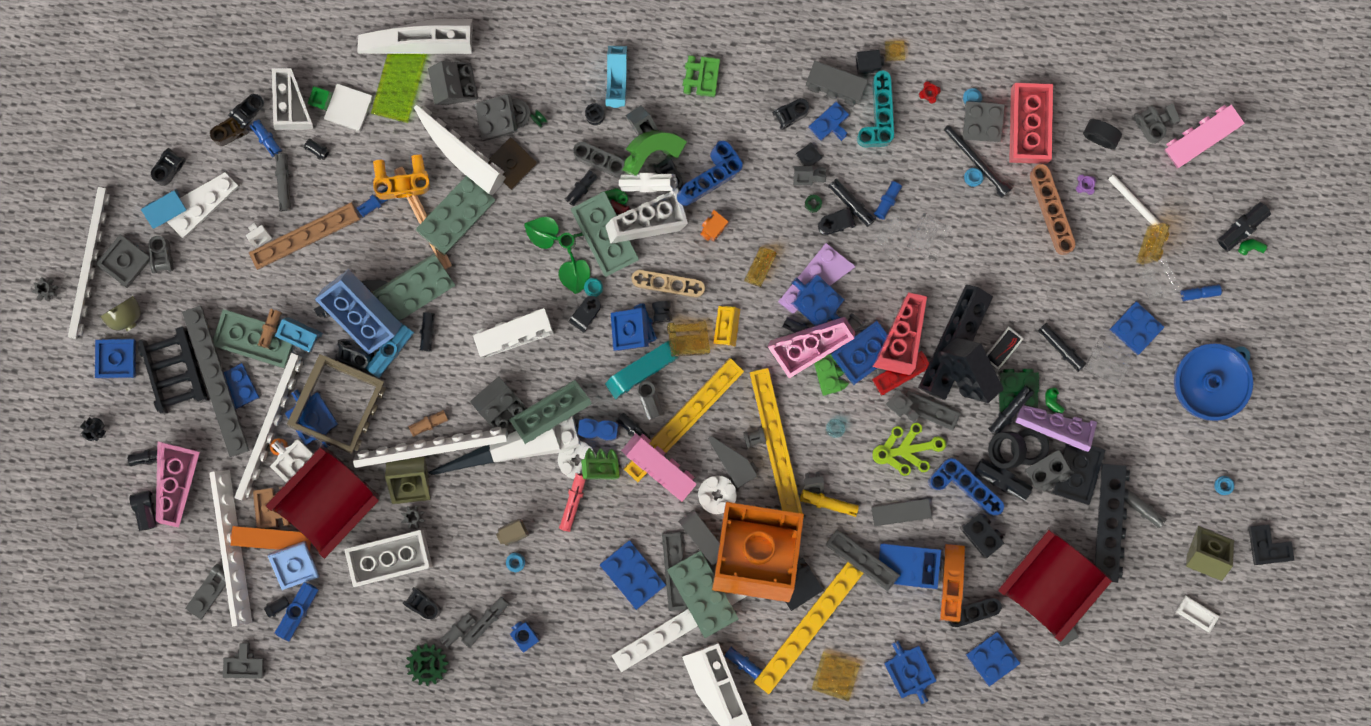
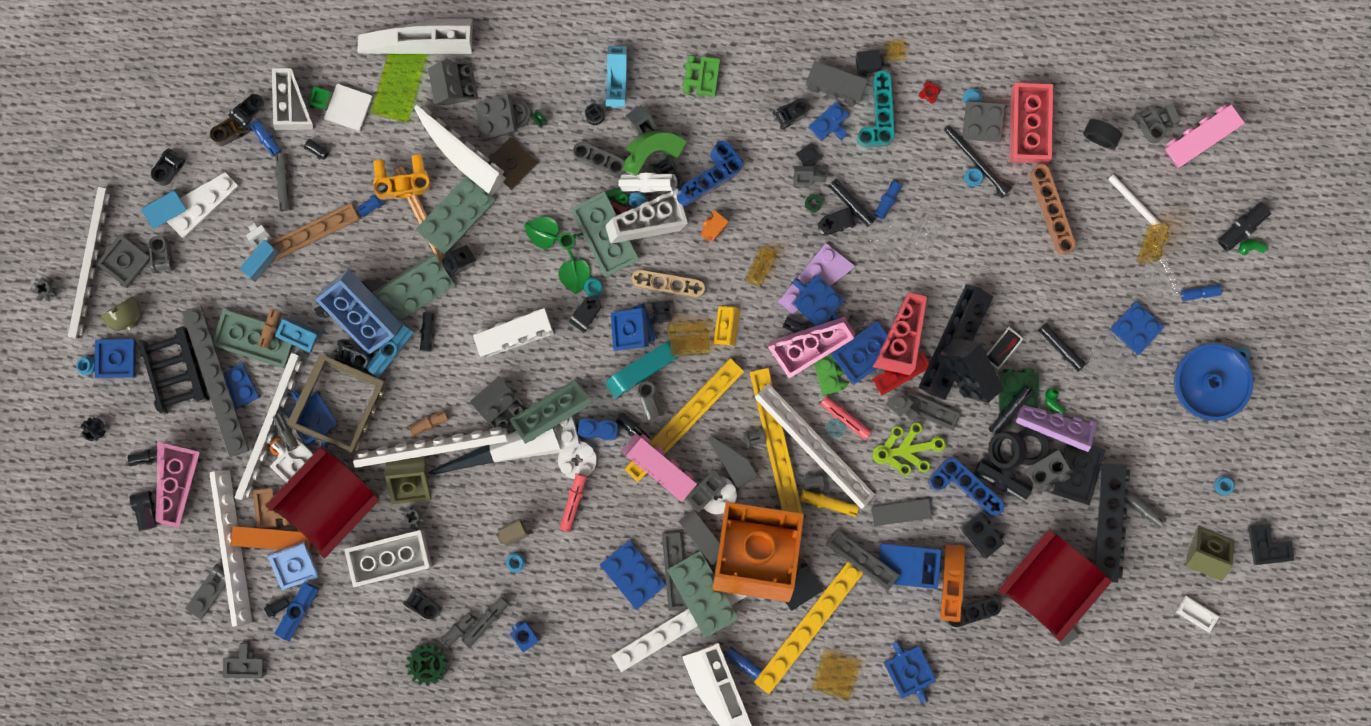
(81, 365): none -> dark azure plate
(259, 260): none -> dark azure panel
(285, 432): none -> dark grey axle
(458, 260): none -> black brick
(581, 188): black pin -> none
(600, 466): bright green plate -> none
(637, 199): none -> dark azure plate
(705, 491): none -> dark grey slope
(814, 446): none -> white plate
(845, 417): none -> coral pin
(992, 659): blue plate -> none
(1087, 189): medium lavender plate -> none

